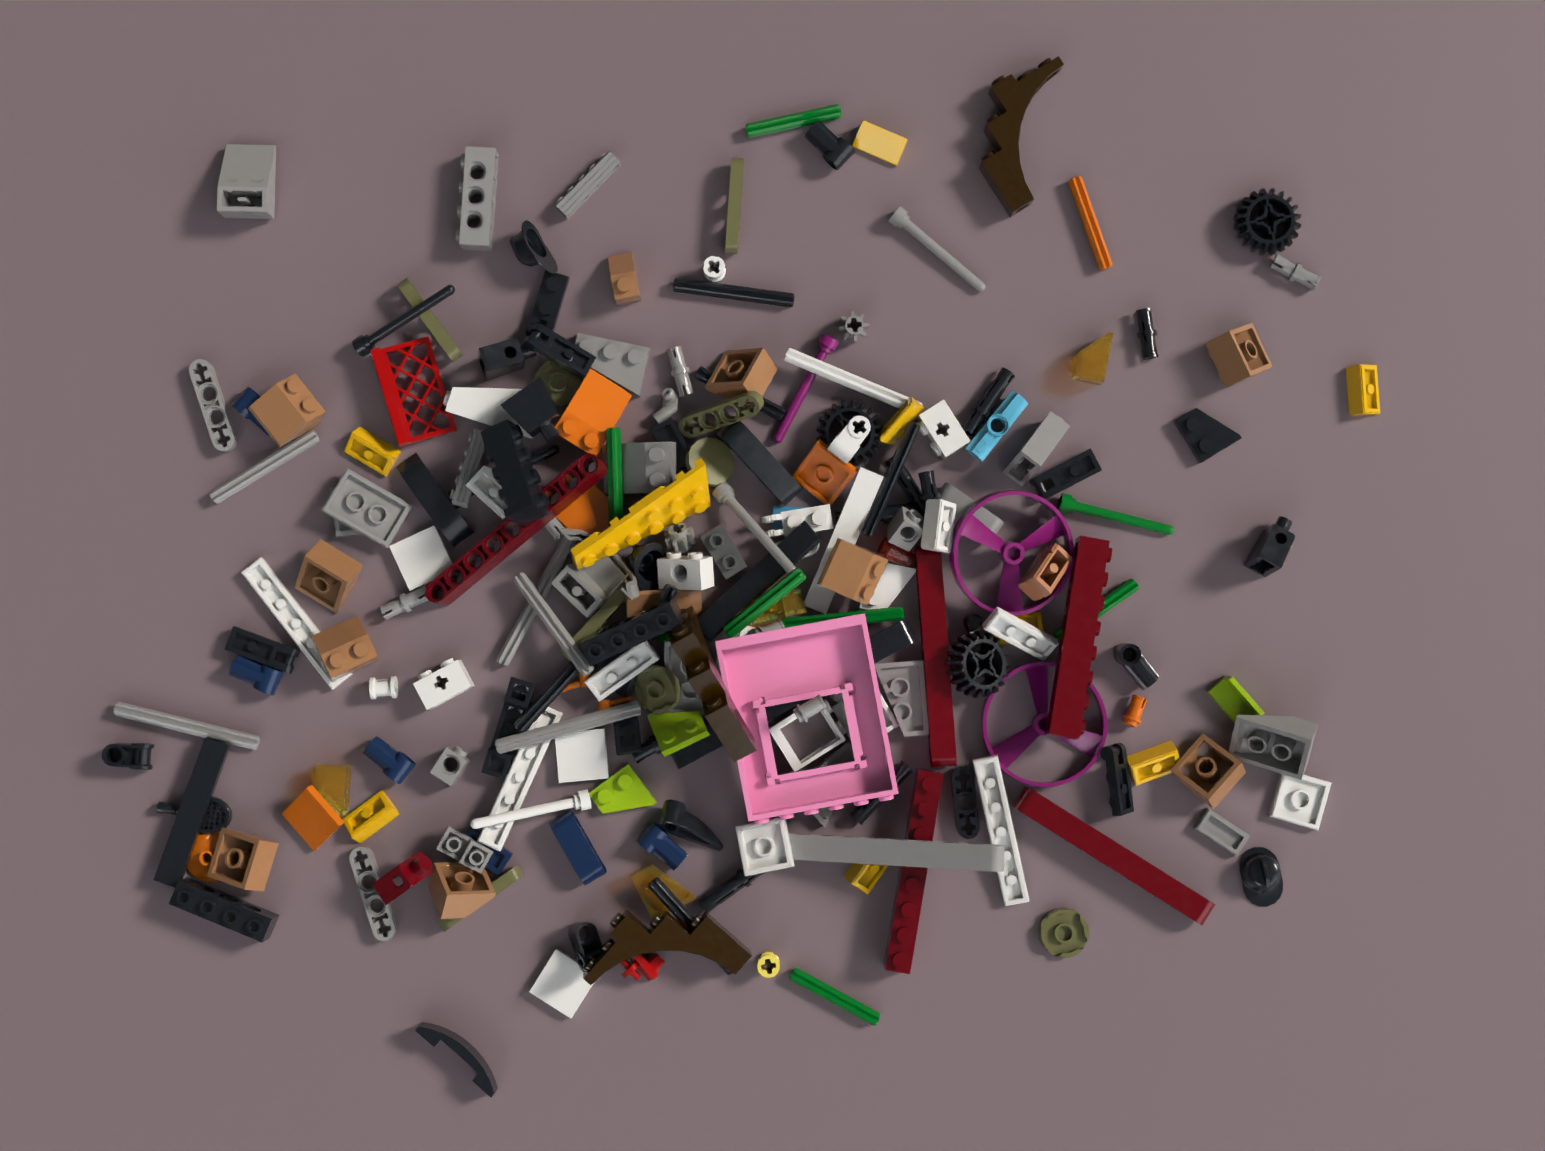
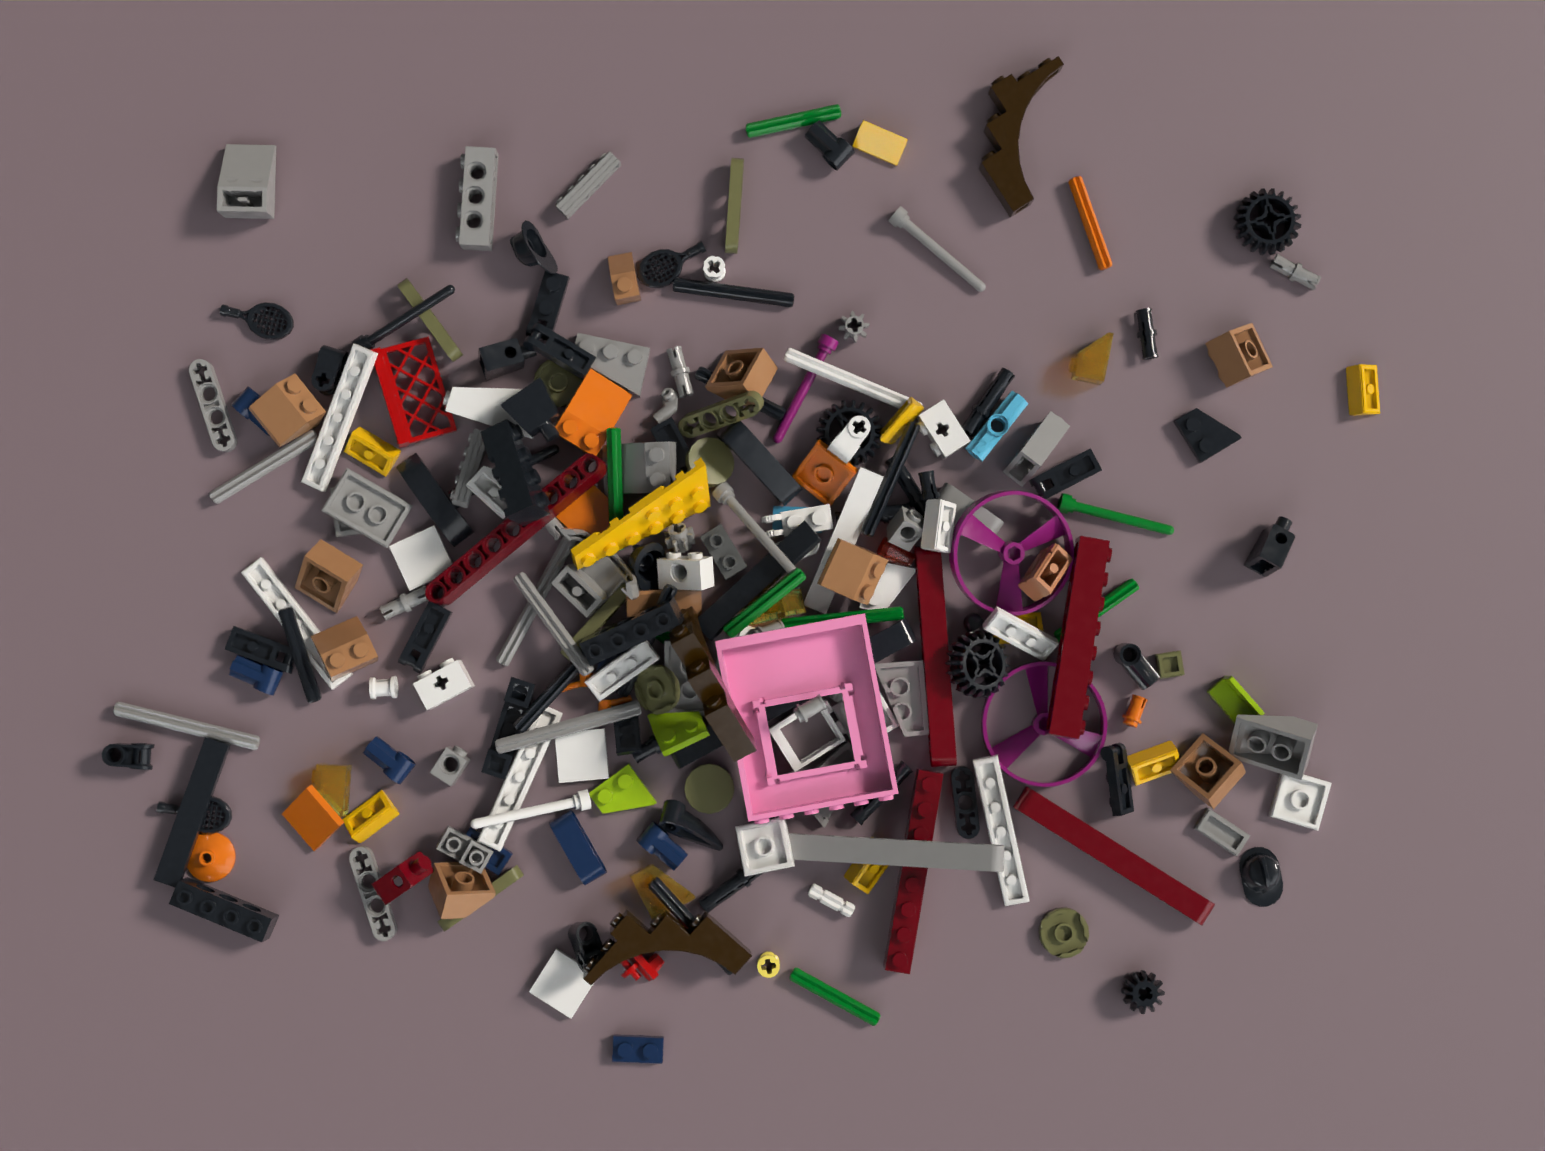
(237, 313): none -> black piece
(242, 860): medium nougat slope -> none
(300, 654): none -> black axle
(328, 366): none -> black piece
(339, 417): none -> white tile
(425, 636): none -> black plate
(434, 1033): black slope -> none
(638, 1048): none -> dark blue plate
(689, 253): none -> black piece
(709, 788): none -> olive tile
(831, 900): none -> white axle
(1143, 982): none -> black gear
(1169, 664): none -> olive tile

